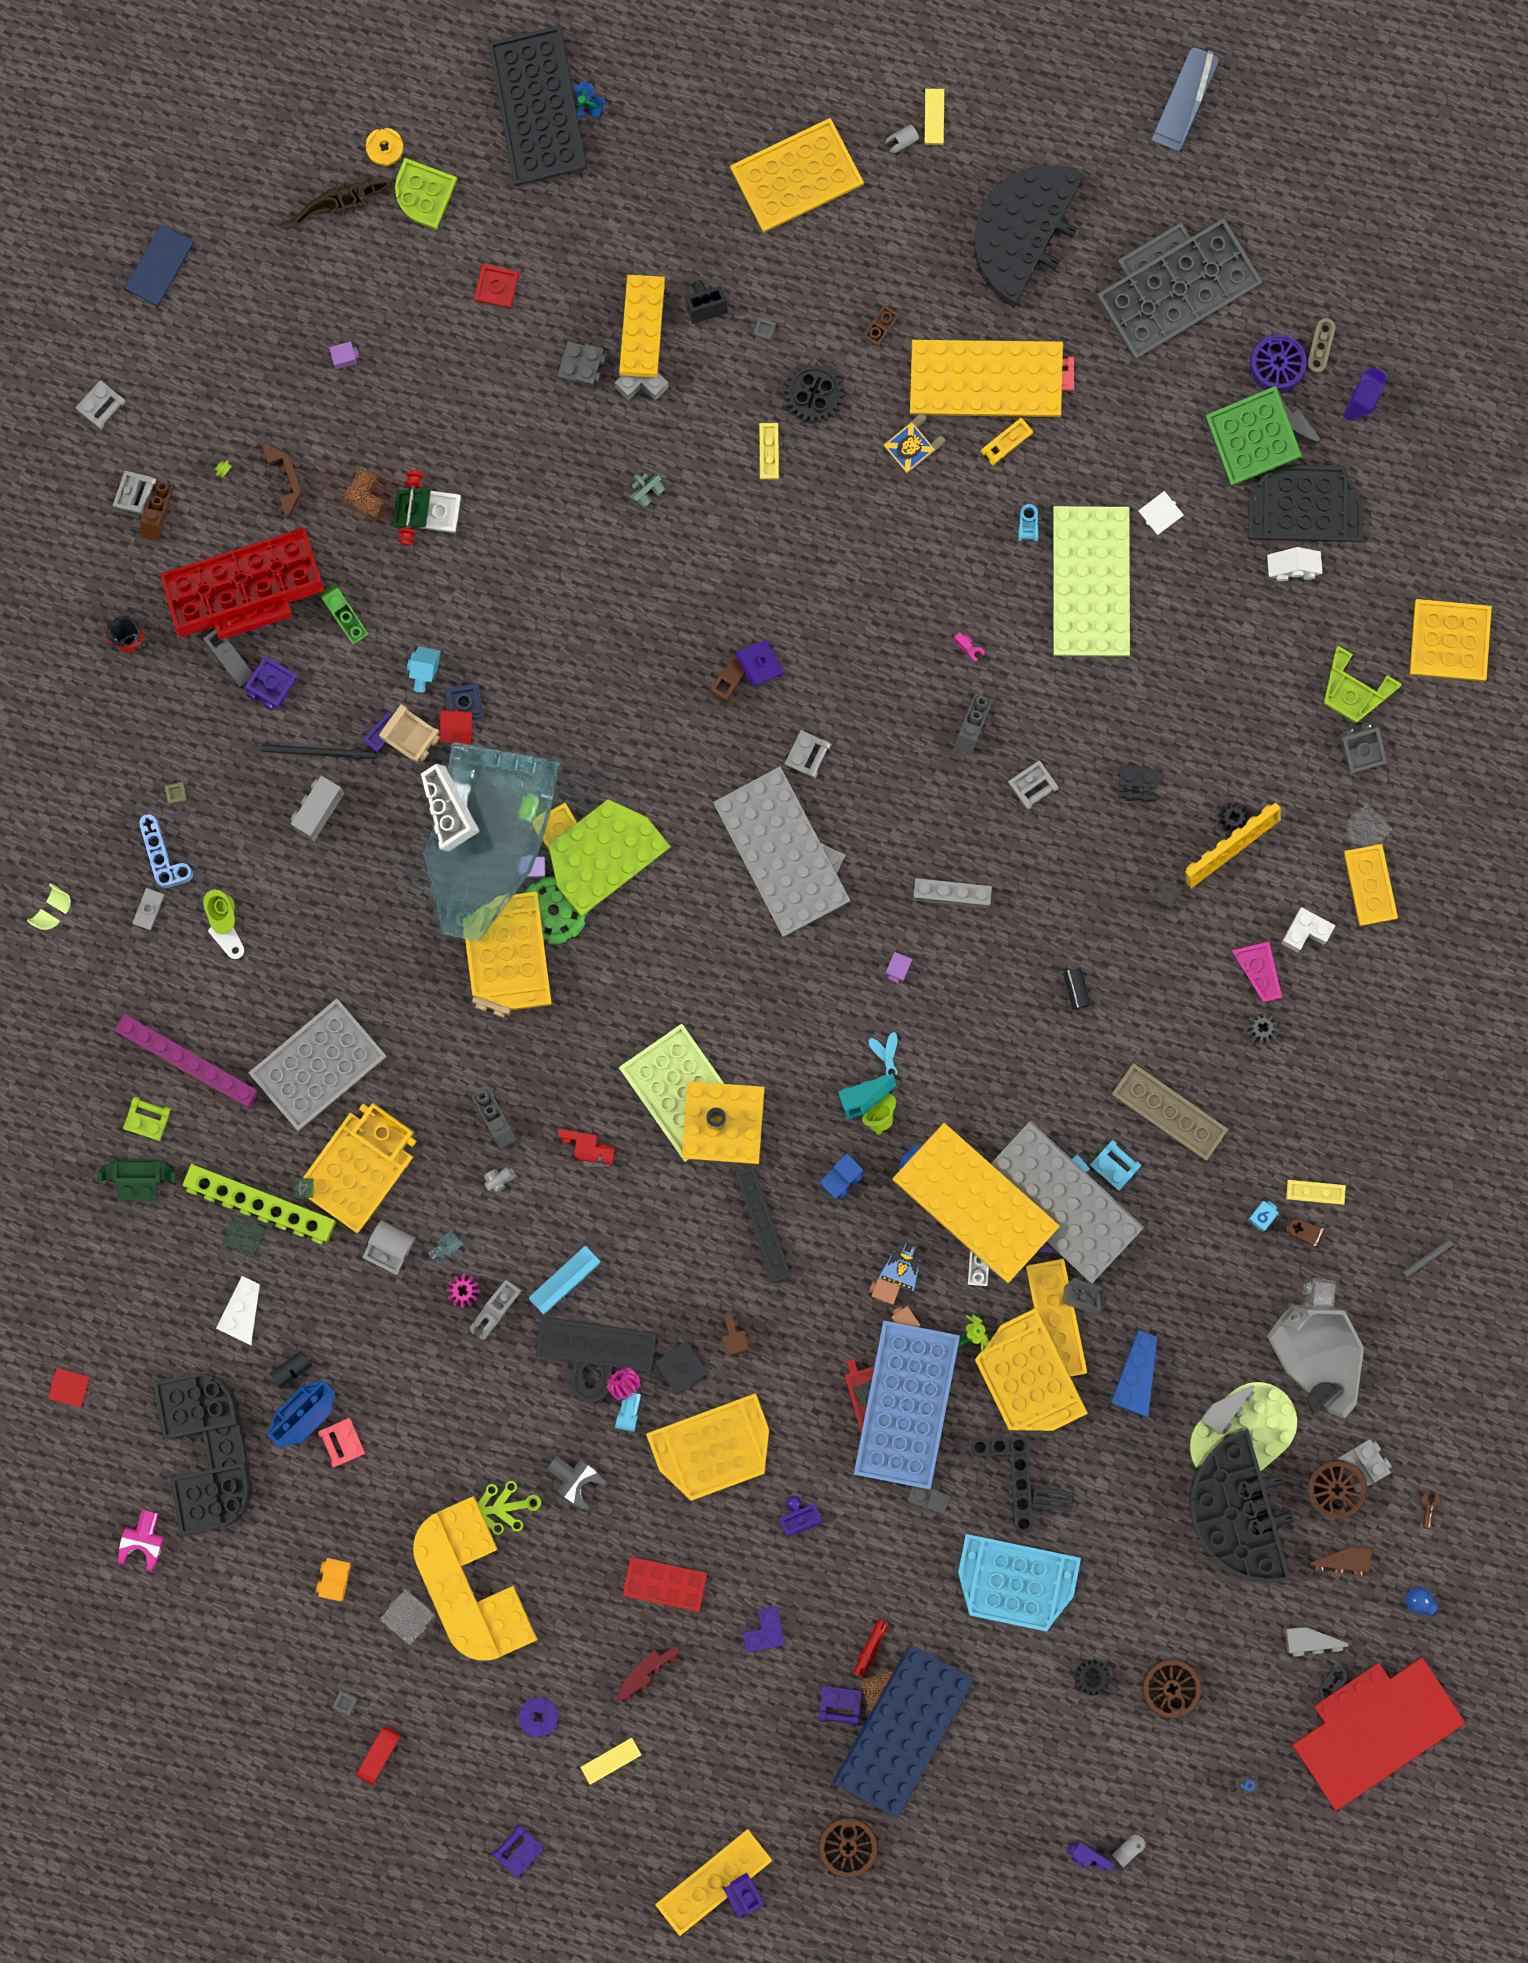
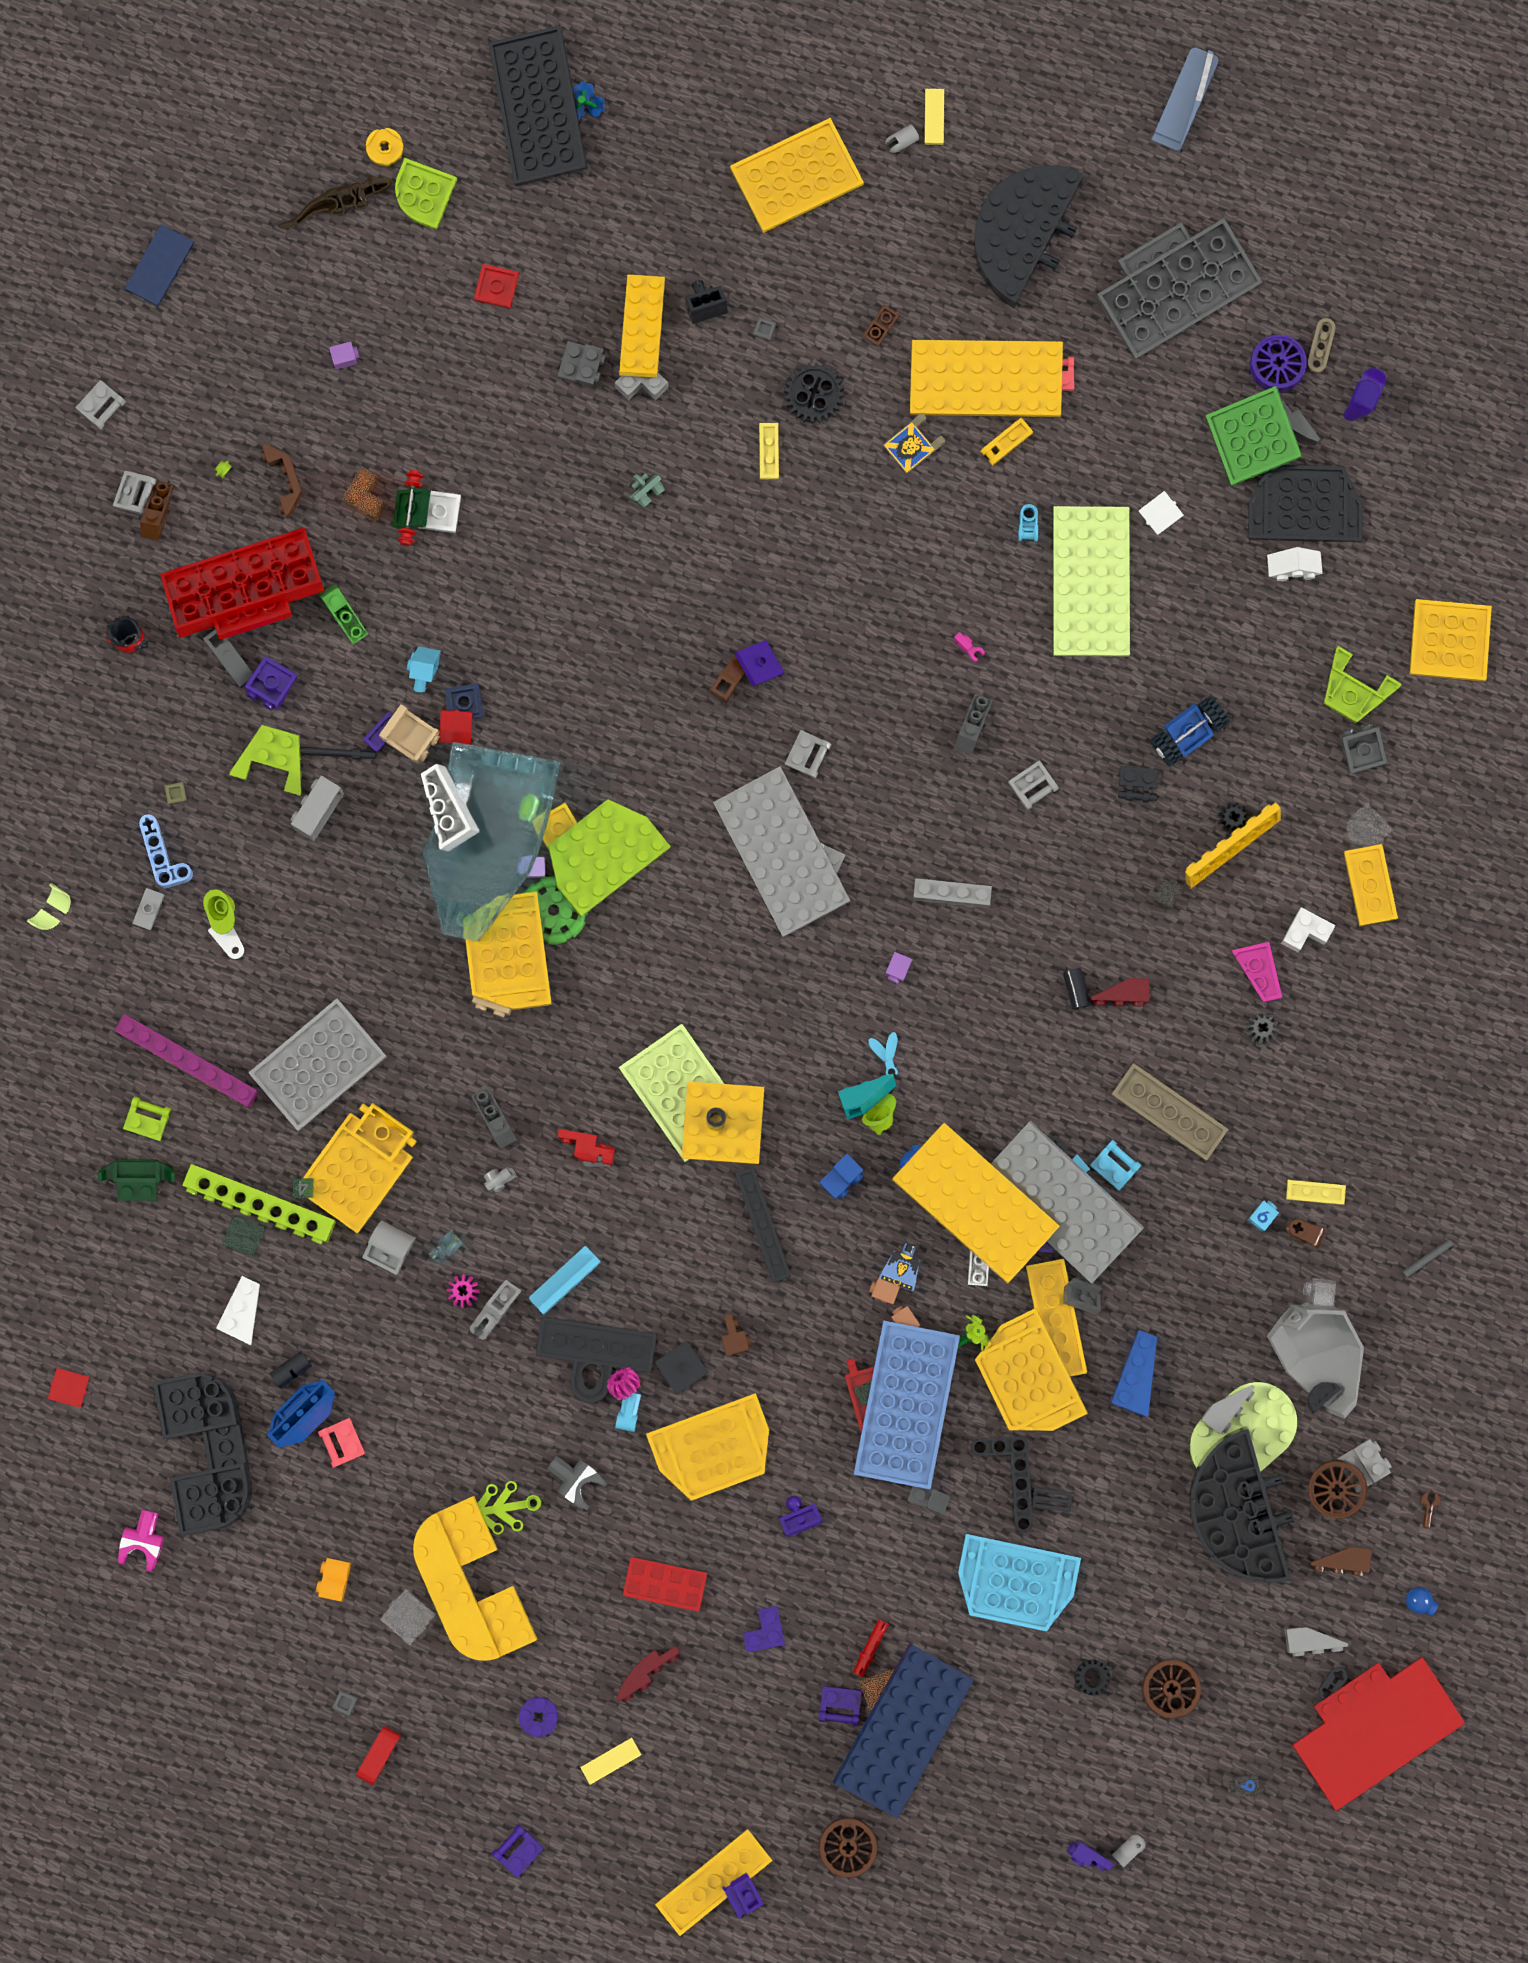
(273, 749): none -> lime wing
(1131, 990): none -> dark red slope
(1189, 730): none -> plate

